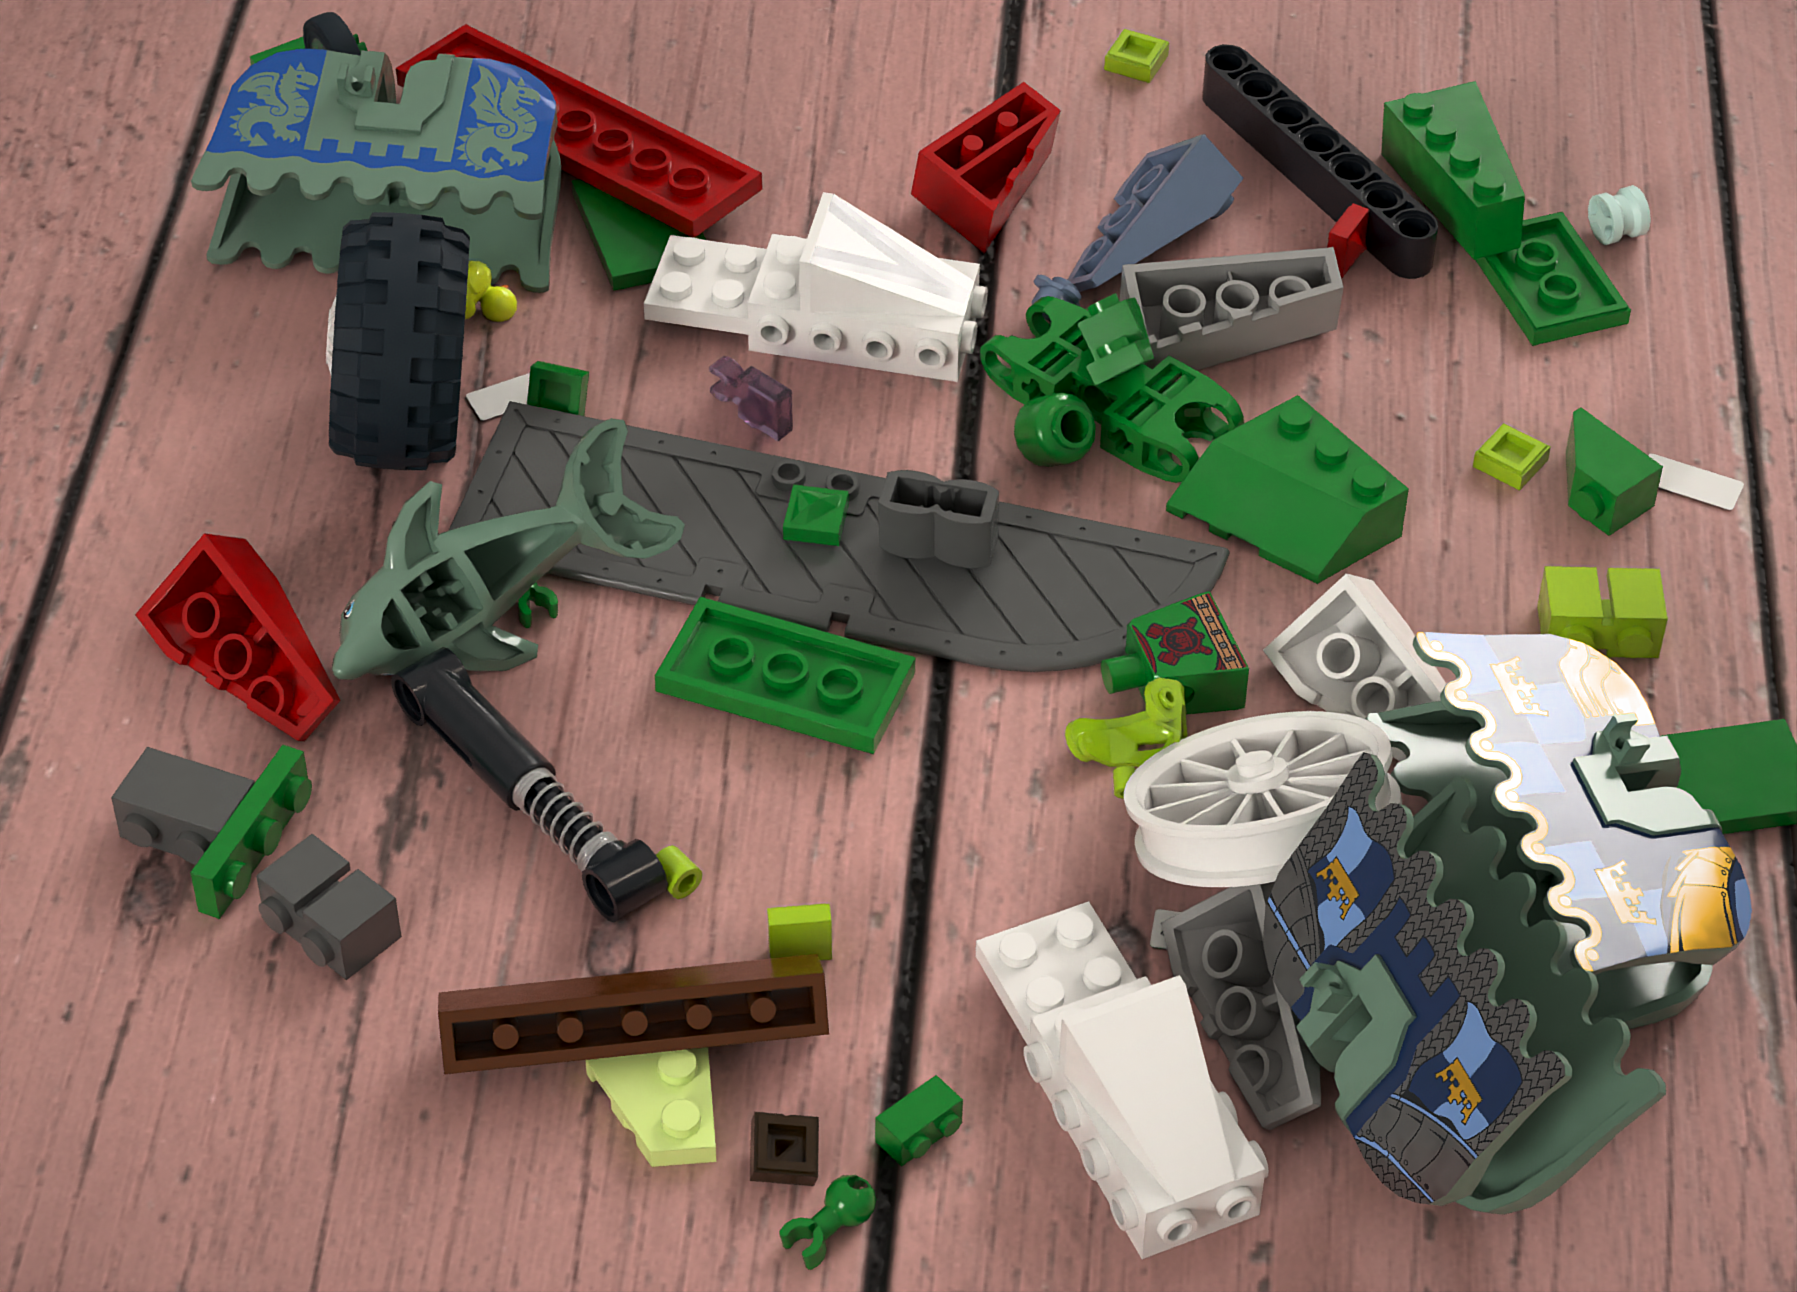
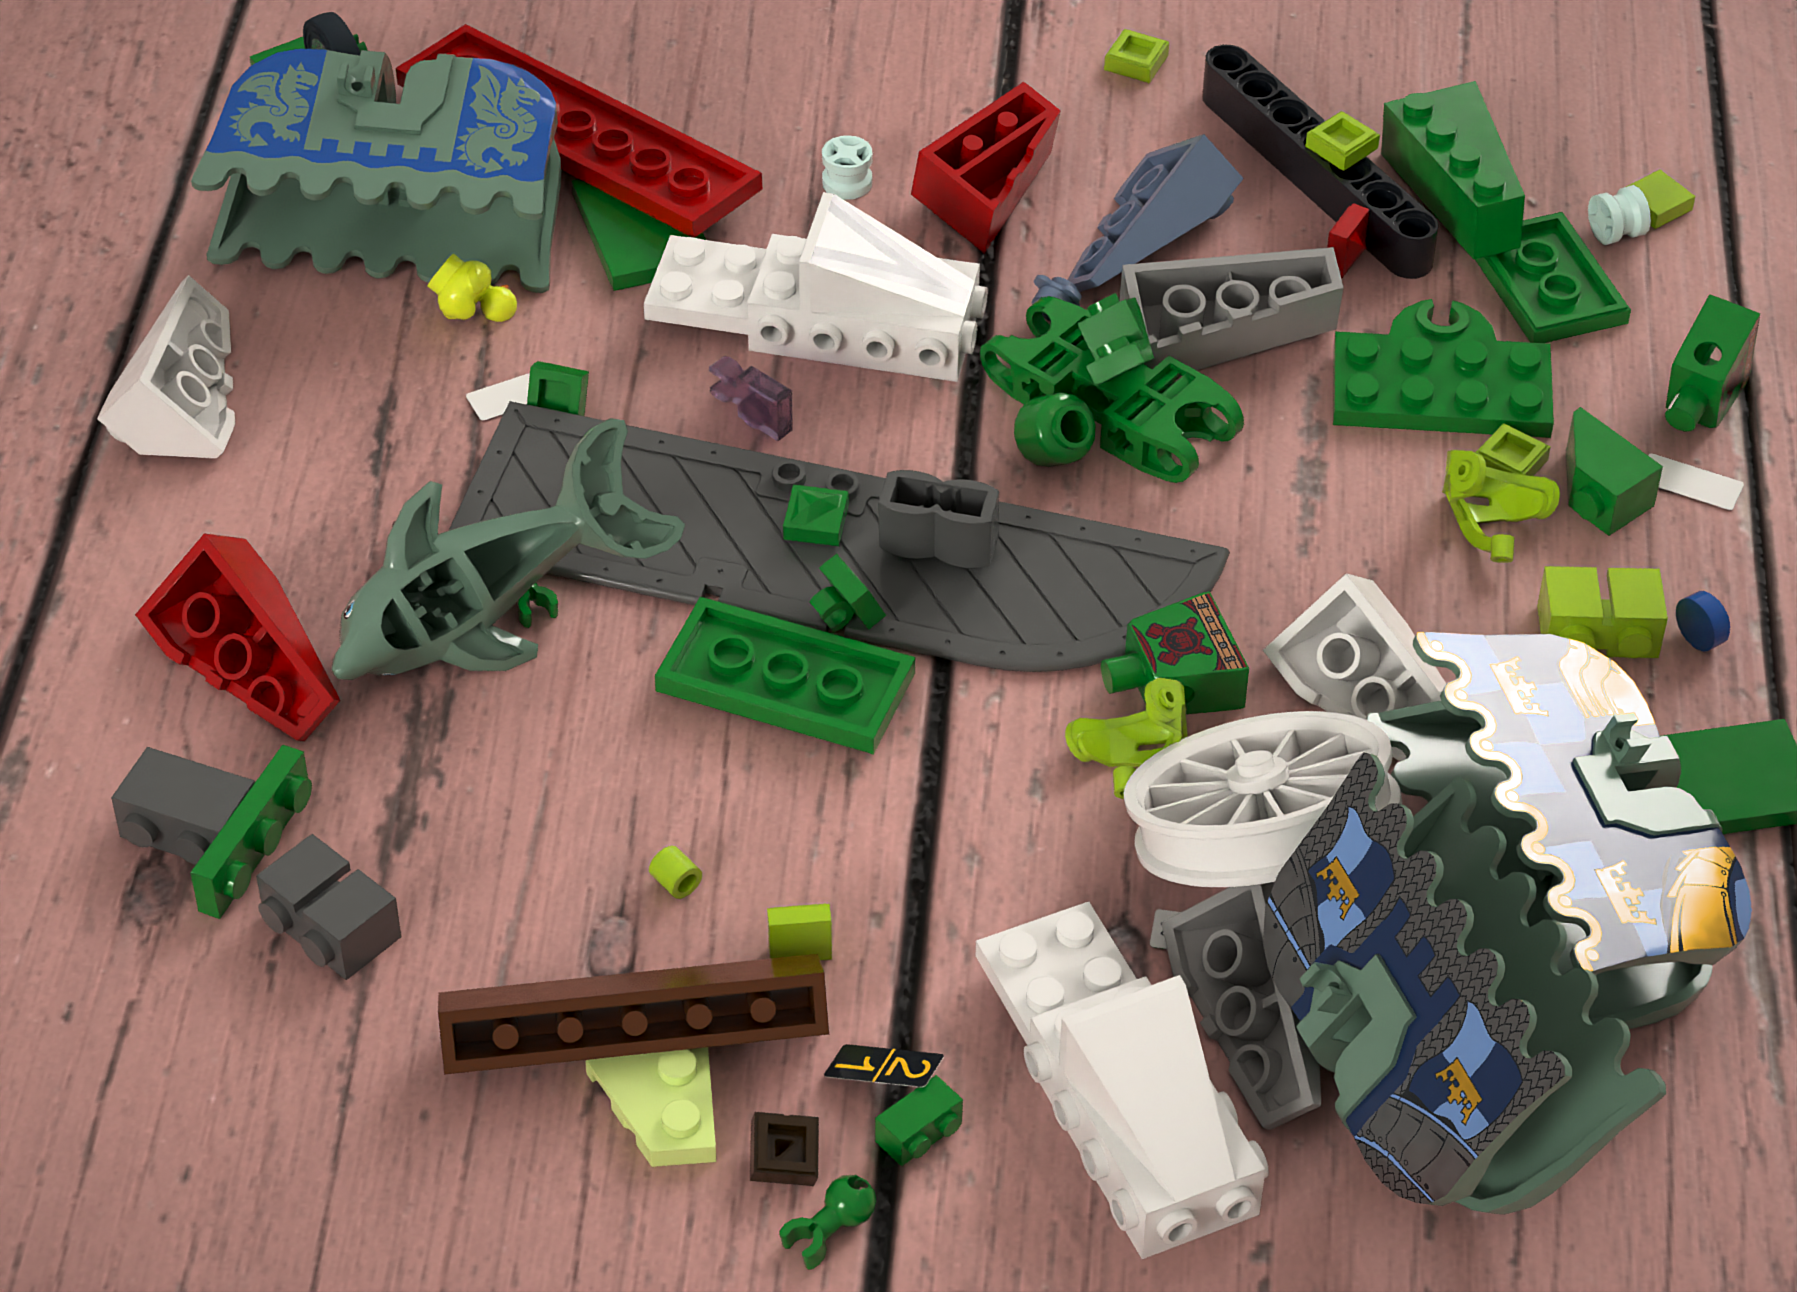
(177, 382): none -> white wedge
(397, 341): black wheel -> none
(441, 694): black piece -> none
(845, 597): none -> green tile
(847, 167): none -> light aqua wheel
(884, 1065): none -> black sticker
(1295, 492): green wedge -> none
(1342, 140): none -> lime tile
(1442, 376): none -> green plate
(1510, 499): none -> lime helmet
(1665, 197): none -> lime tile
(1703, 620): none -> blue tile
(1705, 388): none -> green torso

